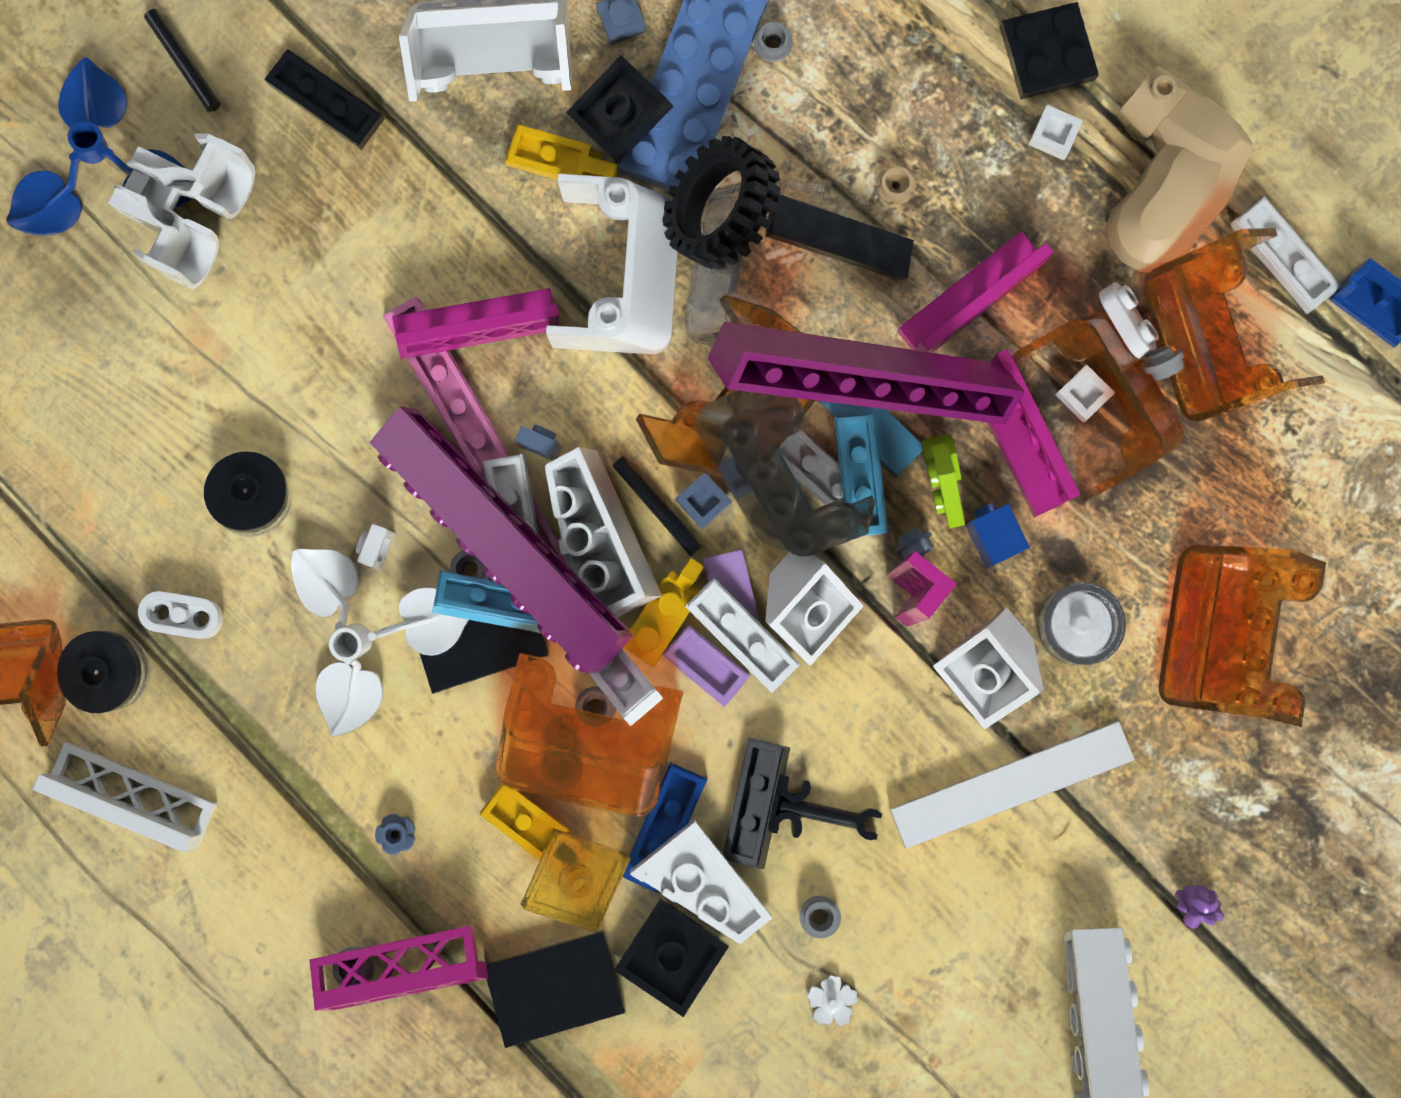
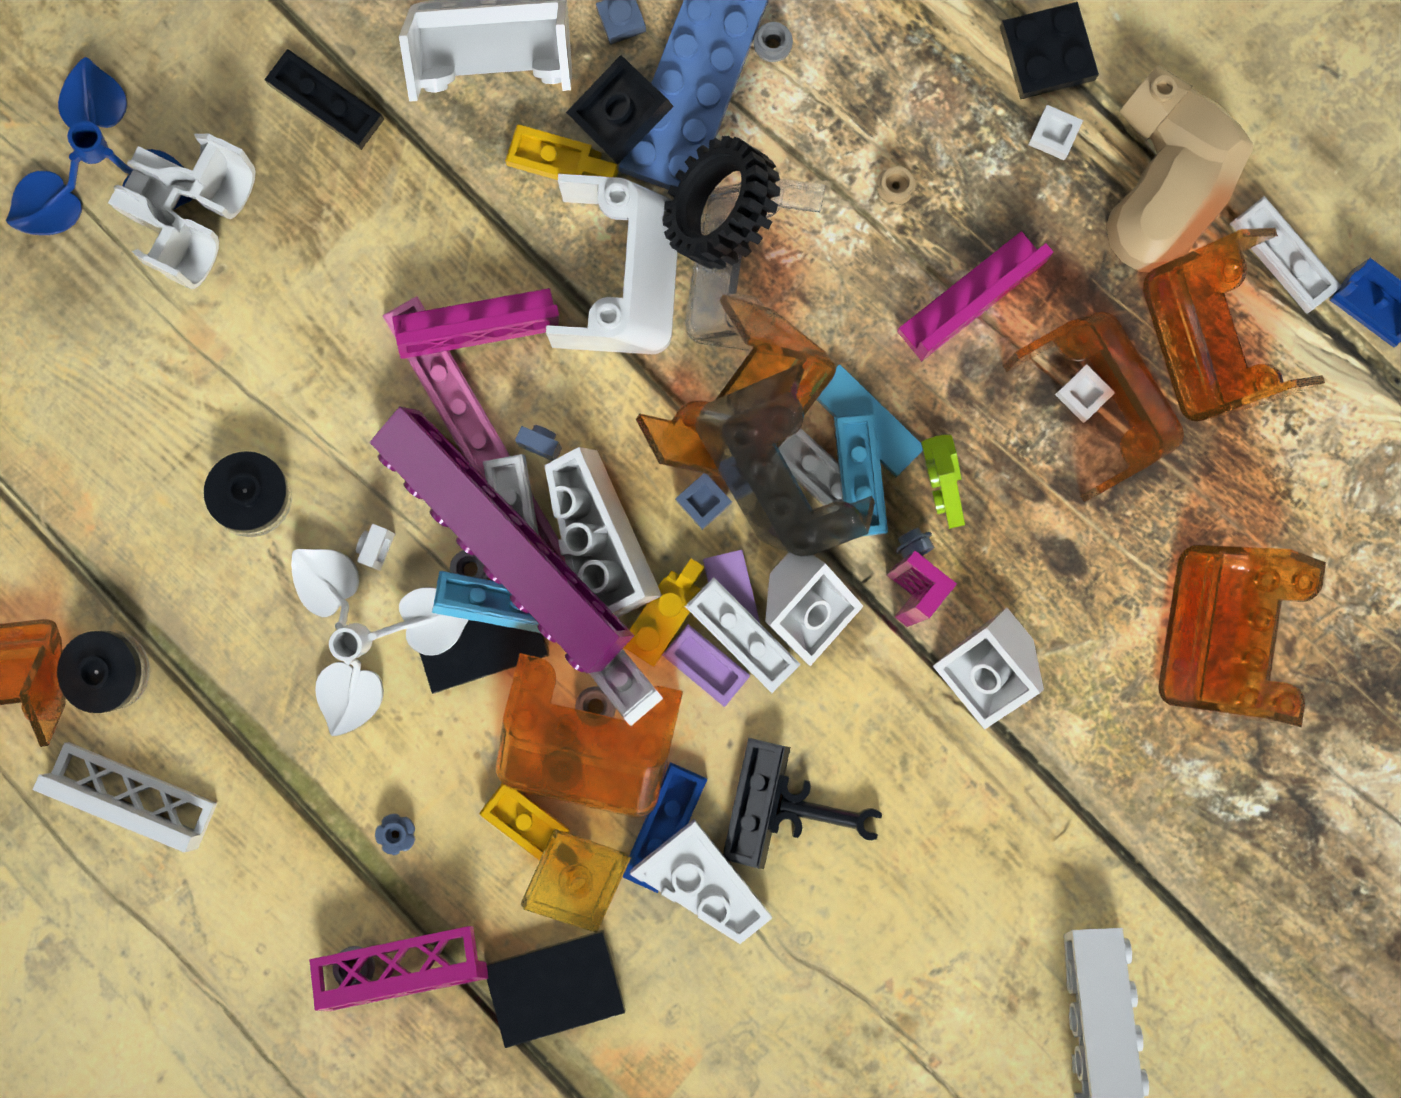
(182, 60): black bar -> none
(182, 615): white plate -> none
(657, 506): black bar -> none
(671, 957): black plate -> none
(824, 929): light grey plate -> none
(832, 1001): white plant -> none
(840, 238): black tile -> none
(862, 374): magenta brick -> none
(996, 534): blue brick -> none
(1012, 784): white tile -> none
(1032, 451): dark pink fence -> none
(1081, 624): clear piece -> none
(1121, 308): white plate -> none
(1164, 363): light grey plate -> none
(1199, 905): medium lavender plant -> none

